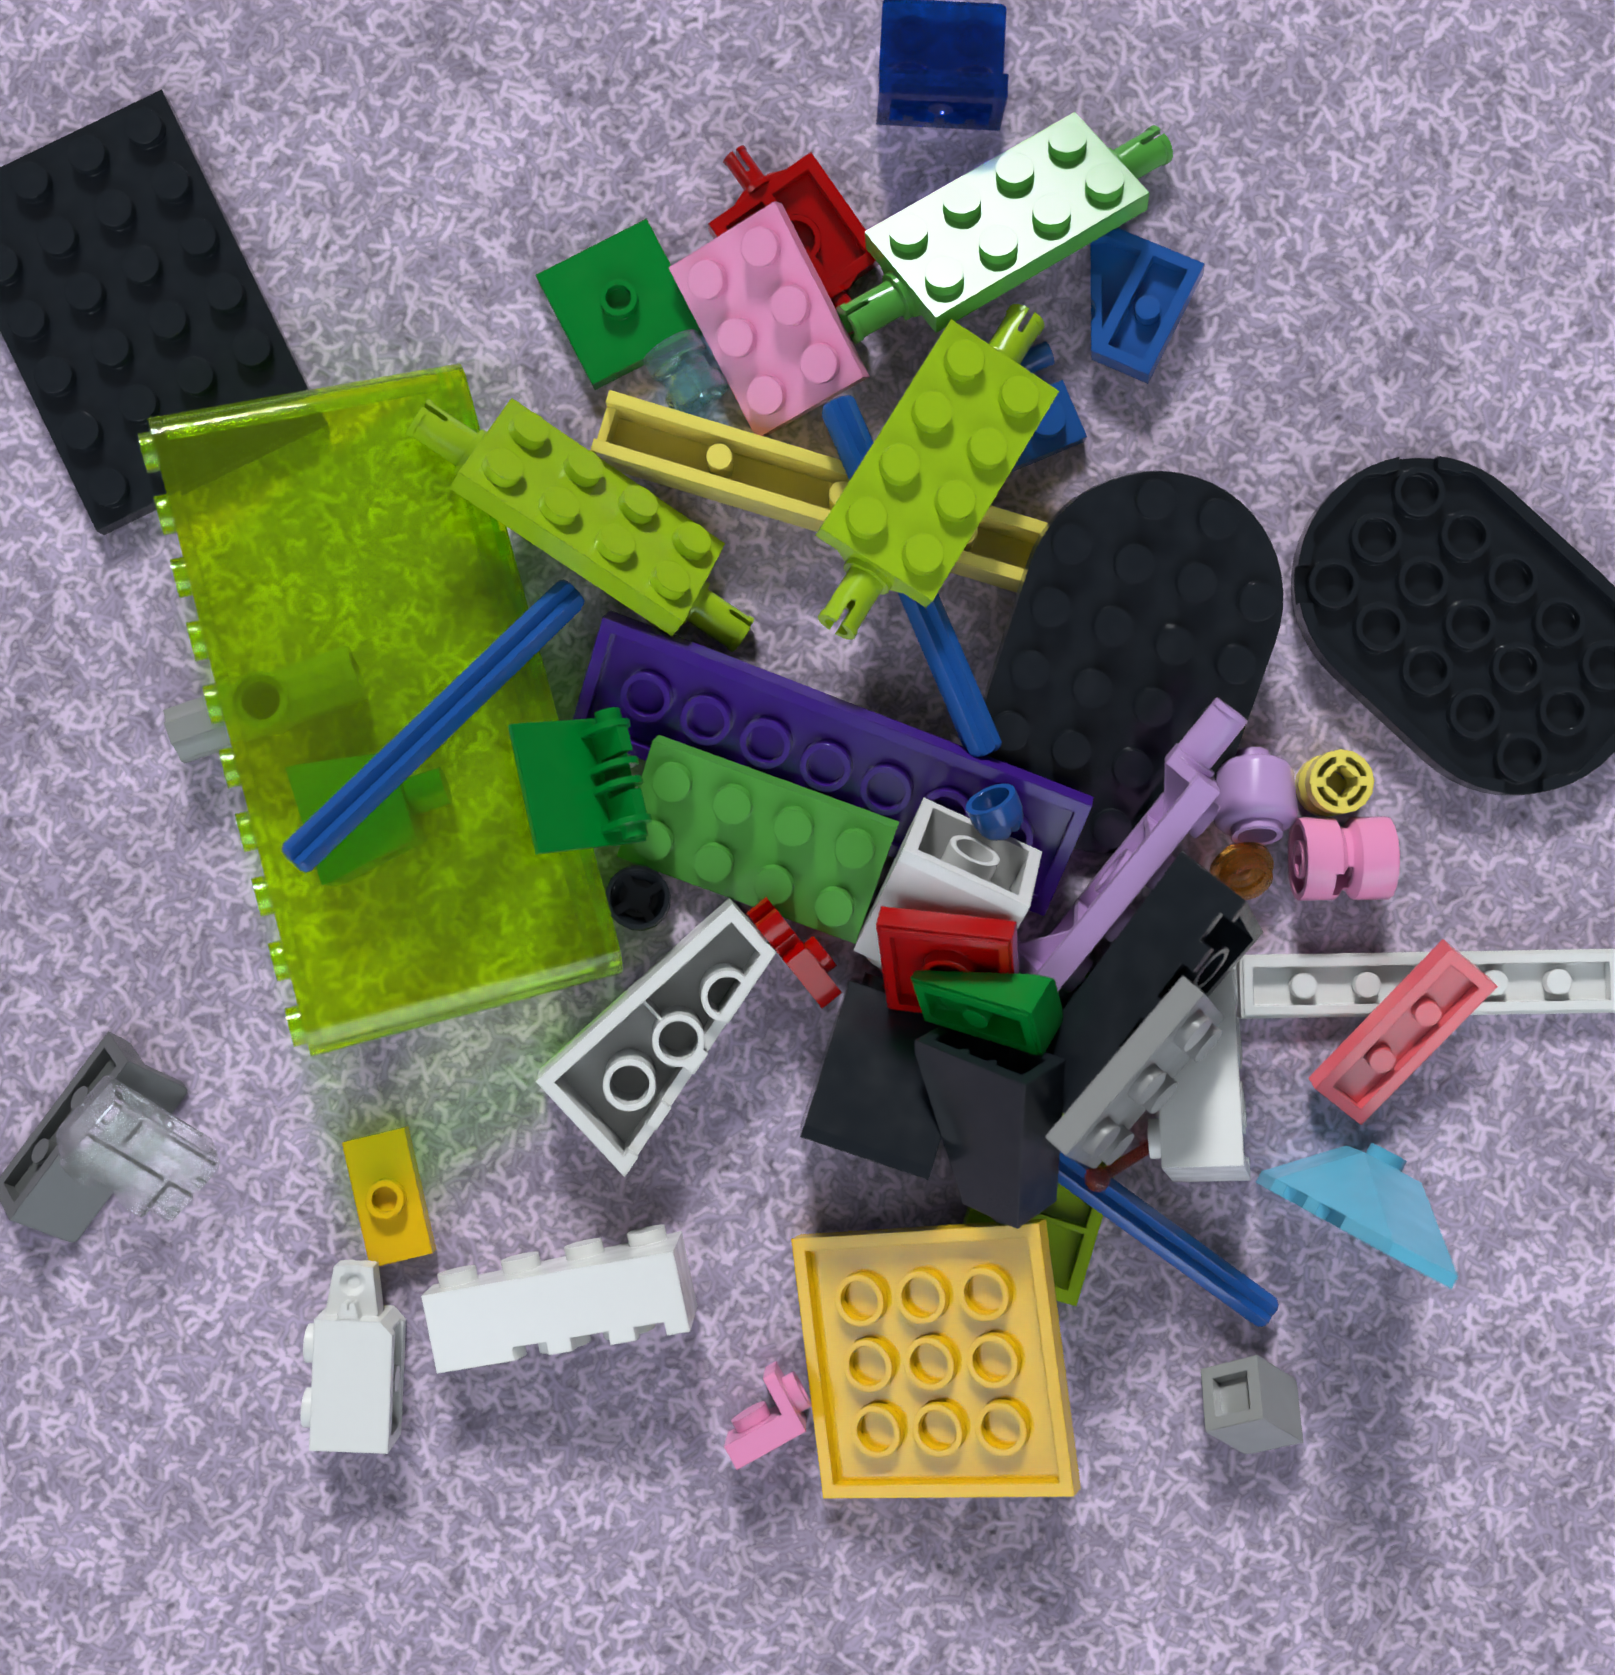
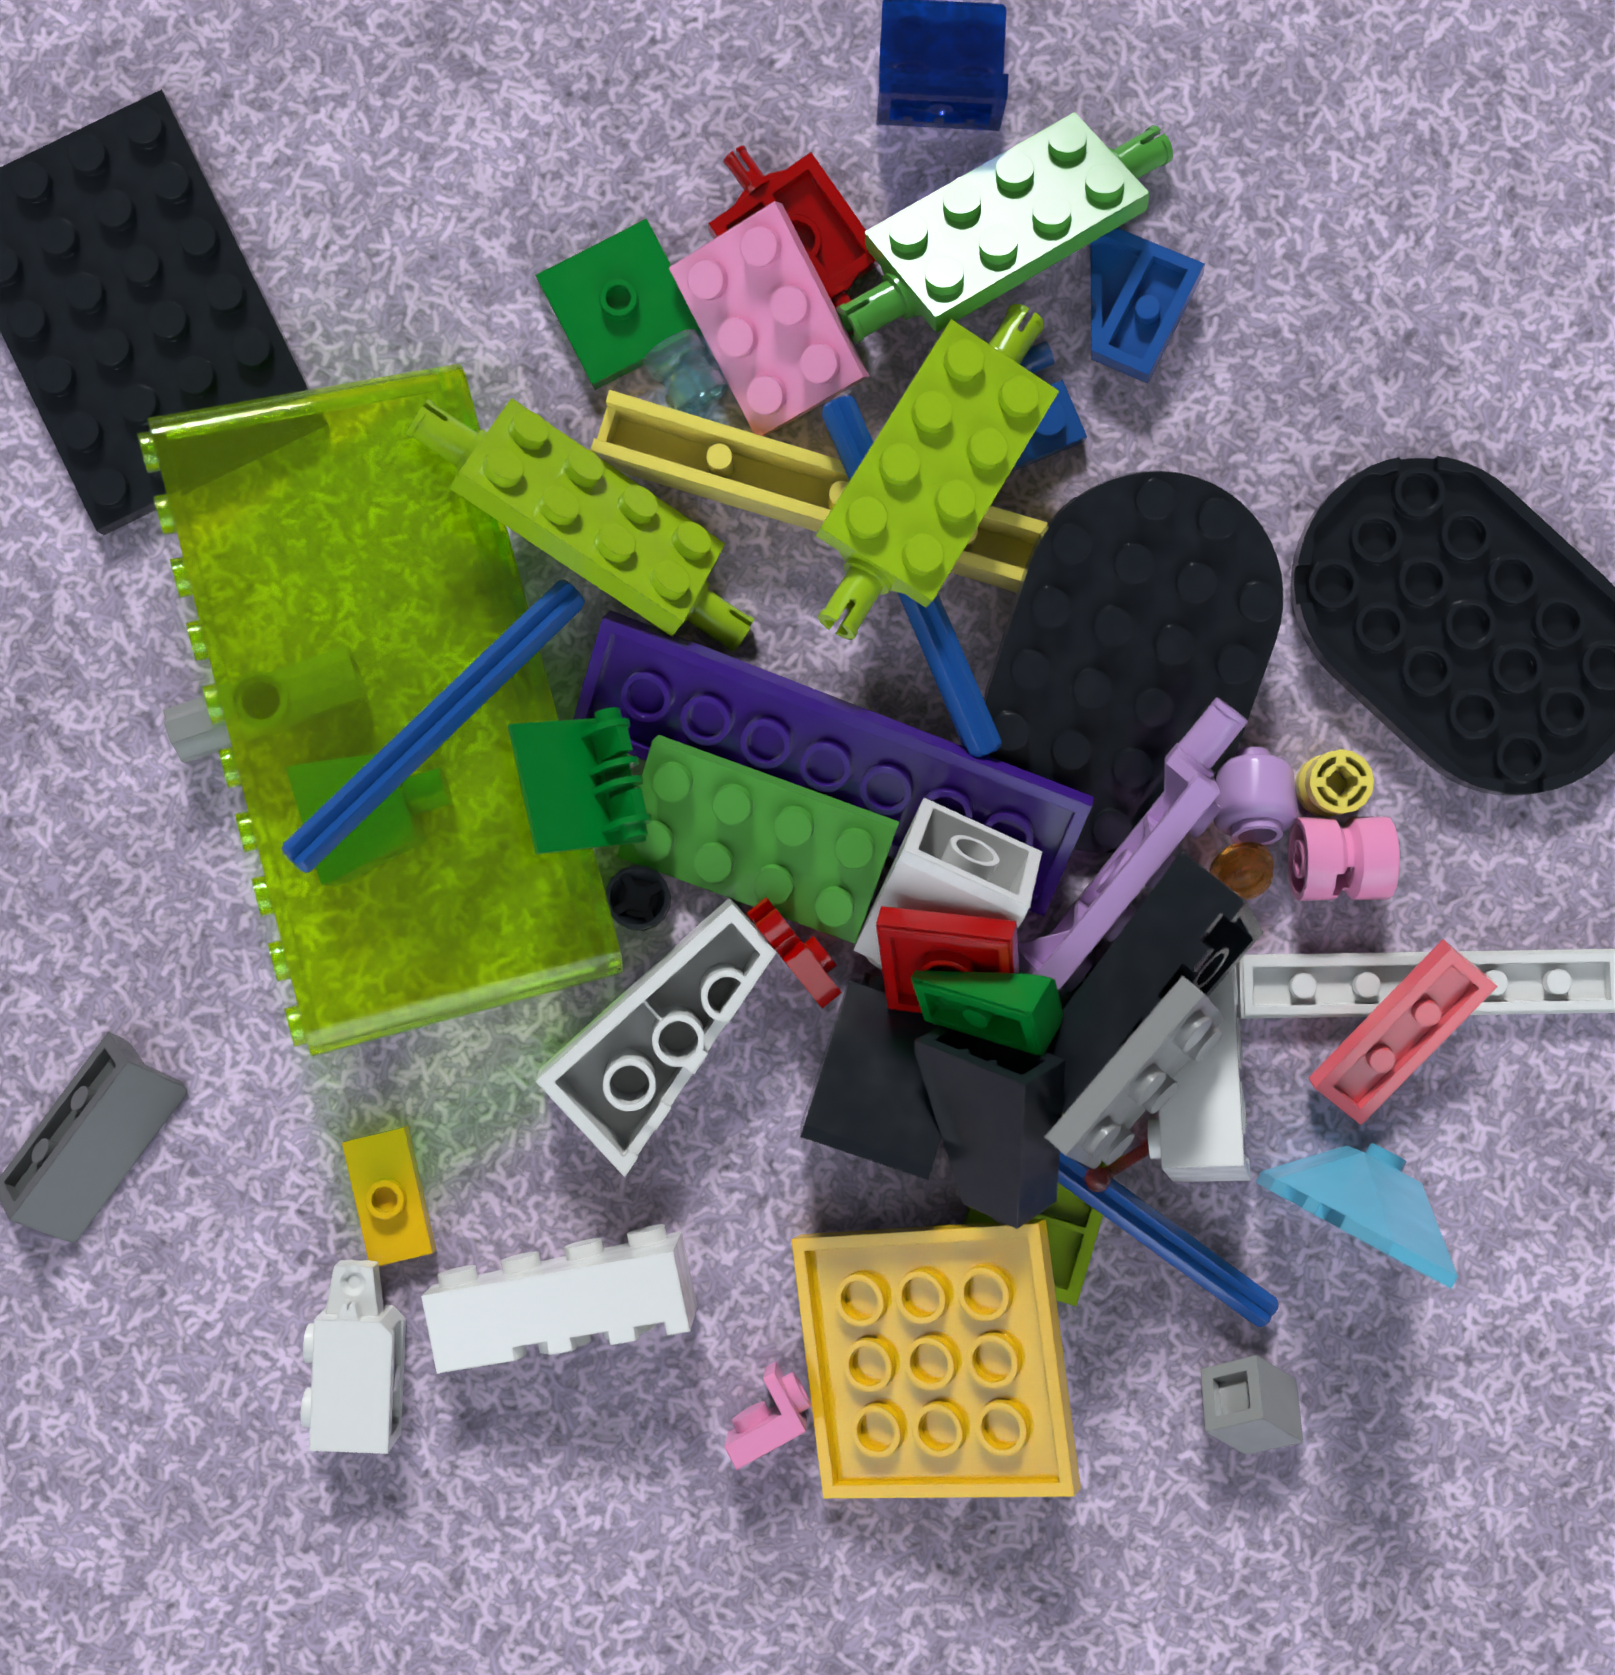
(135, 1150): clear brick -> none
(996, 811): blue hinge -> none

